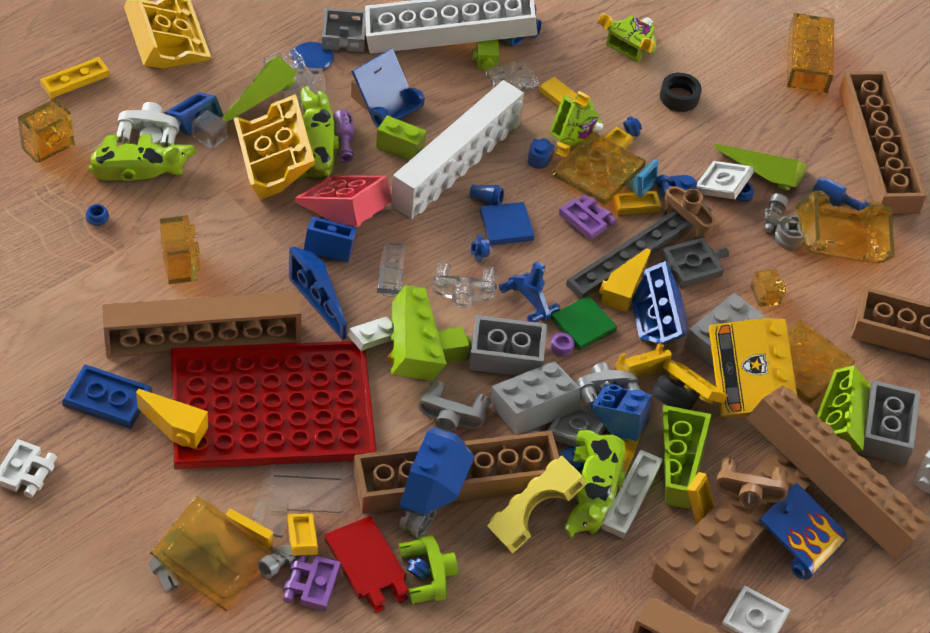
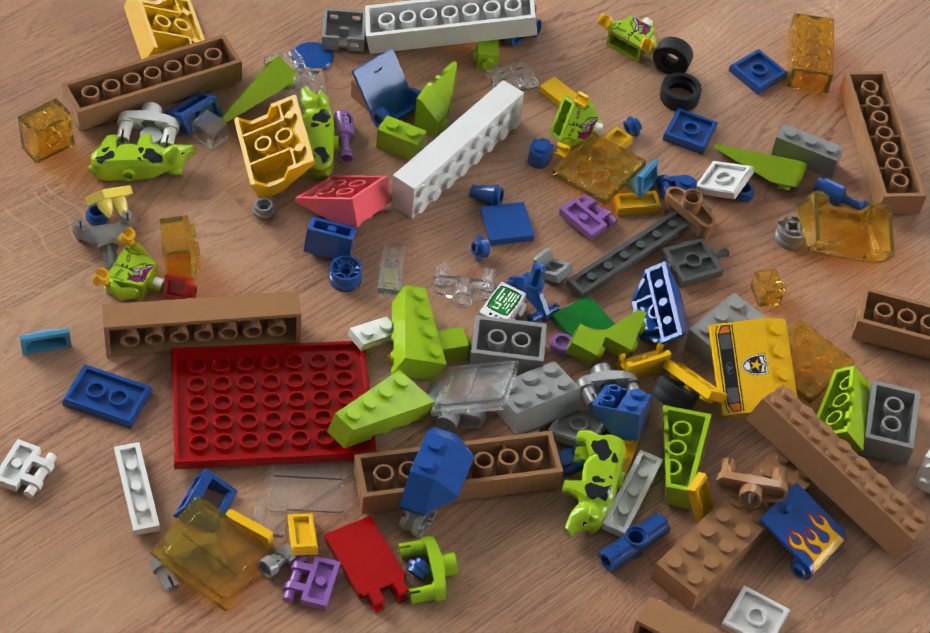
(45, 340): none -> dark azure slope
(74, 77): yellow plate -> none
(104, 236): none -> light grey axle
(109, 199): none -> light yellow tile
(132, 272): none -> lime torso
(136, 489): none -> white plate
(154, 79): none -> medium nougat brick
(175, 419): yellow slope -> none
(178, 287): none -> red bracket
(201, 482): none -> blue tile
(263, 208): none -> light grey plate
(314, 283): blue wedge -> none
(345, 273): none -> blue wheel
(384, 407): none -> lime wedge
(435, 102): none -> lime wedge
(475, 388): none -> clear piece
(505, 303): none -> brick
(554, 269): none -> light grey bracket
(558, 481): light yellow arch -> none
(619, 339): none -> lime arch
(623, 282): yellow slope -> none
(624, 549): none -> blue piece
(677, 47): none -> black tyre
(690, 131): none -> blue tile
(758, 71): none -> blue tile
(777, 205): light grey piece -> none
(799, 145): none -> light grey brick

